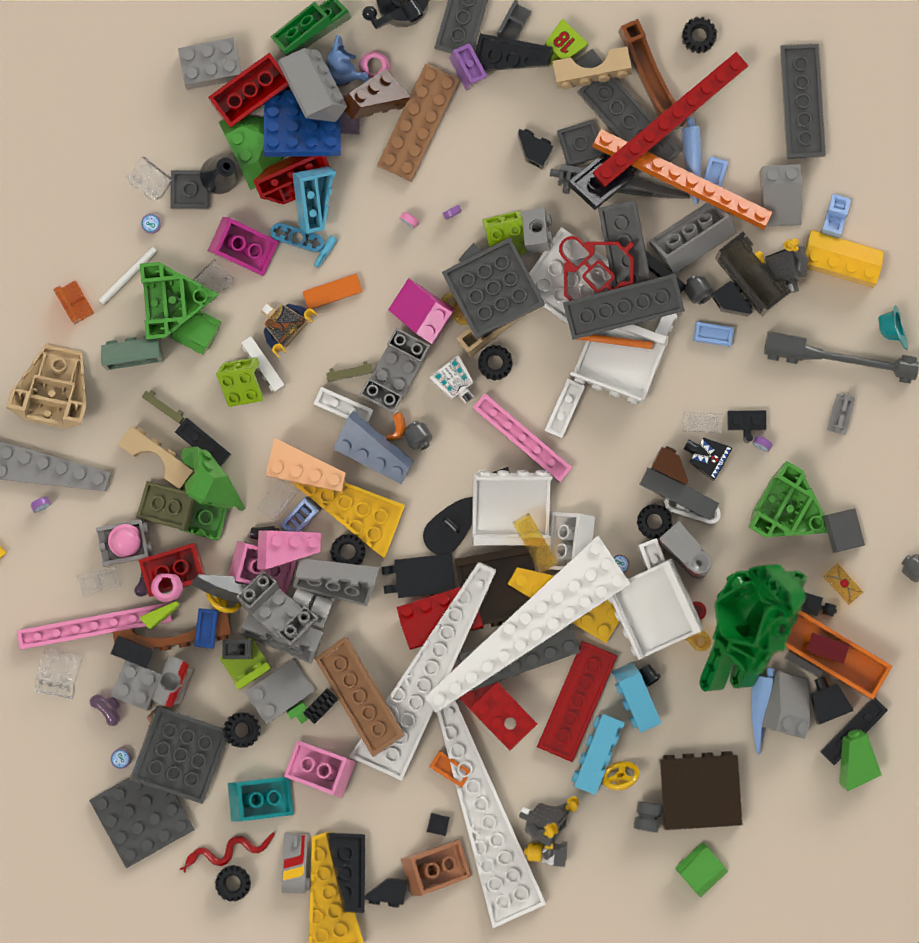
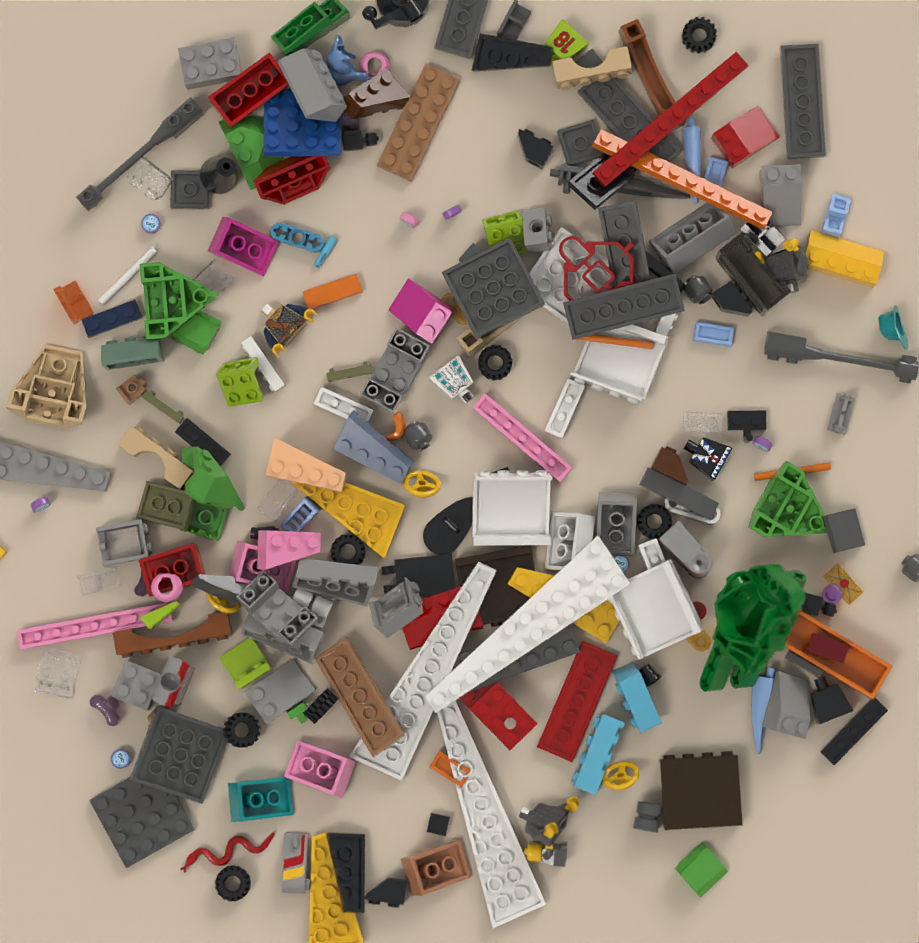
(111, 318): none -> dark blue plate
(125, 540): bright pink helmet -> none
(132, 396): none -> medium nougat brick
(132, 651): black tile -> none
(173, 126): none -> dark grey bar
(206, 628): blue tile -> none
(237, 649): dark grey slope -> none
(312, 197): medium azure wedge -> none
(353, 140): none -> black plate
(396, 608): none -> light grey window
(422, 487): none -> yellow piece
(467, 66): medium lavender panel -> none
(535, 542): clear yellow plate -> none
(617, 522): none -> light grey slope
(744, 137): none -> slope
(767, 239): none -> panel
(807, 469): none -> orange bar
(832, 594): none -> medium lavender tile
(857, 761): bright green slope -> none

